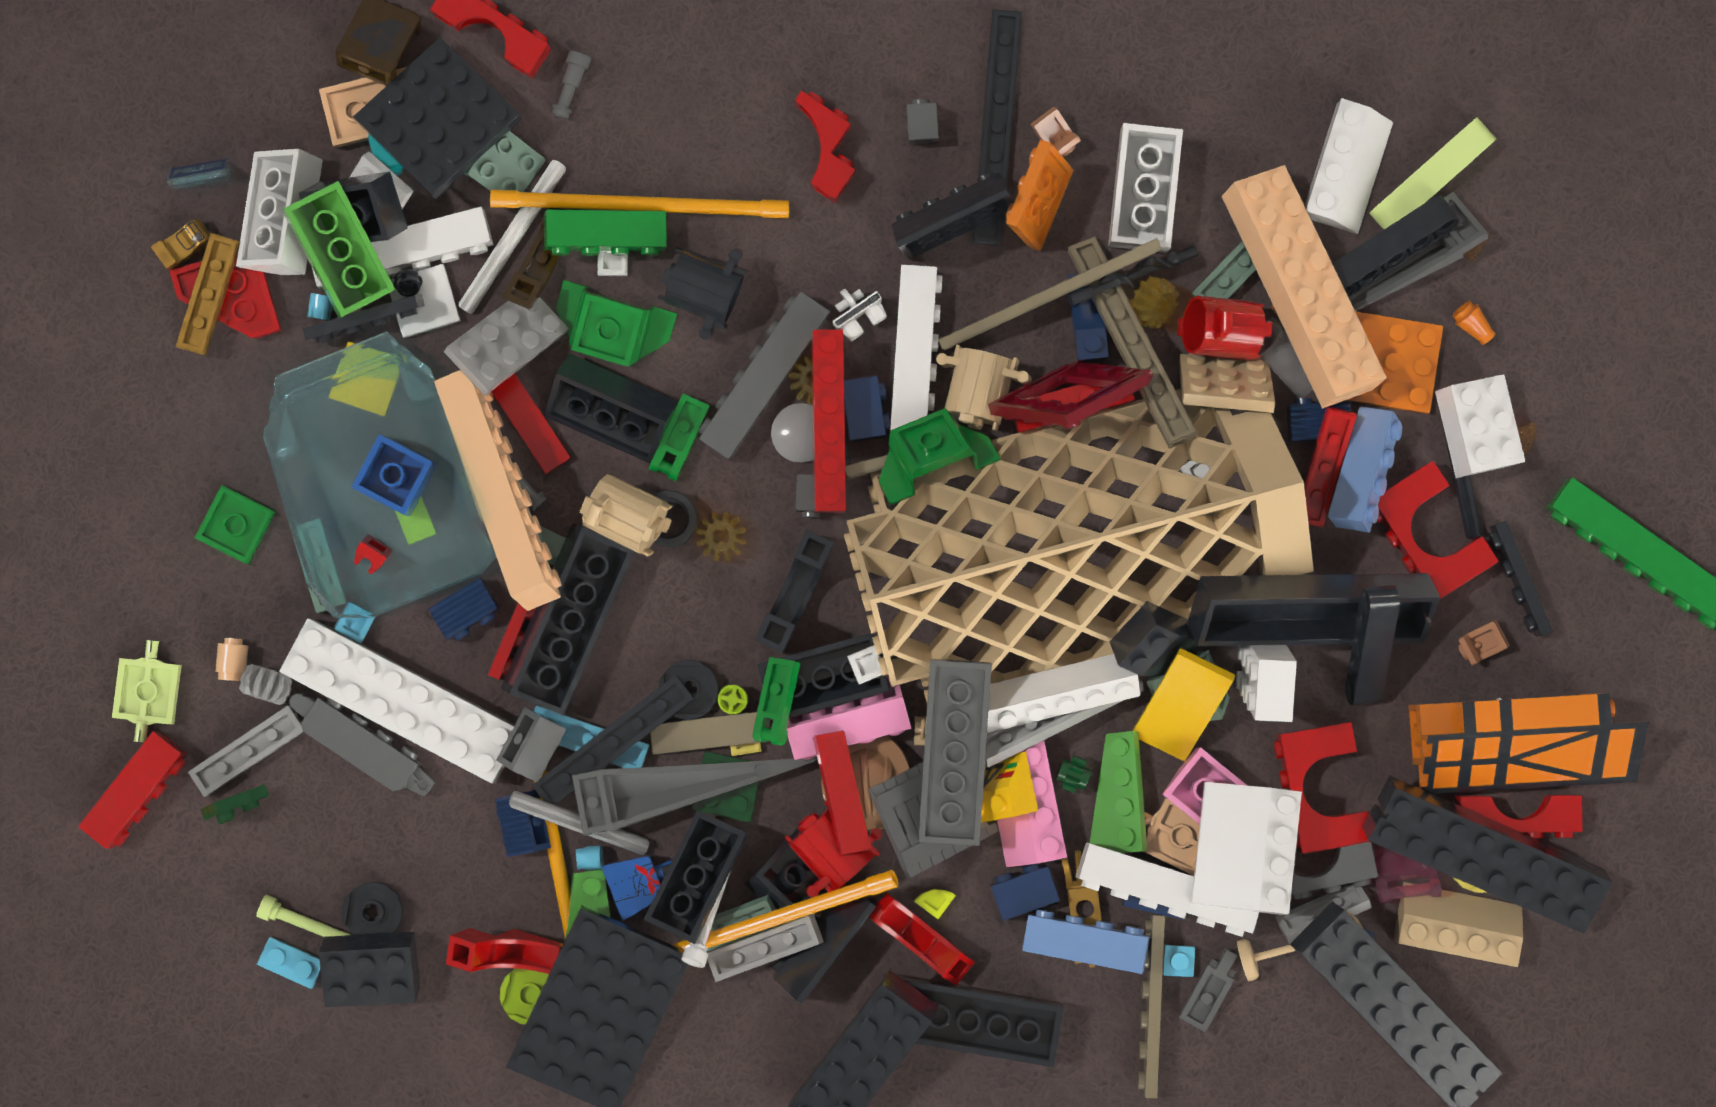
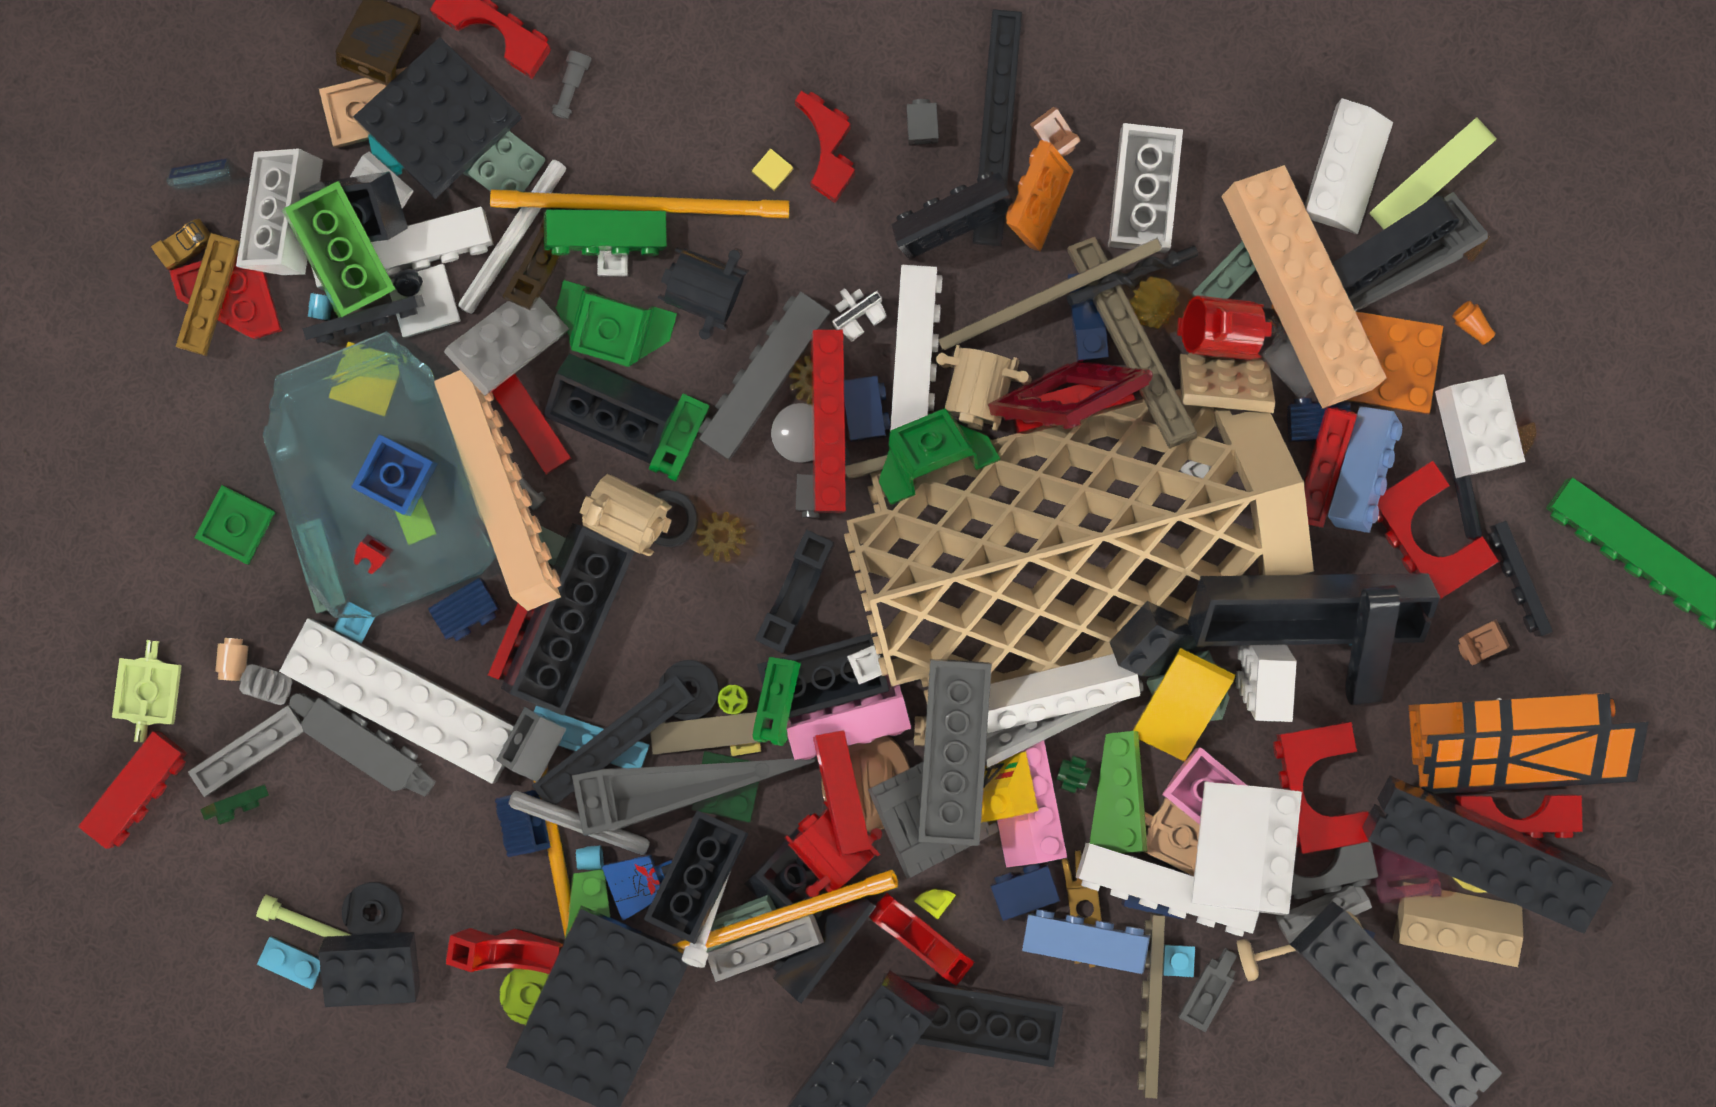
(772, 169): none -> light yellow tile

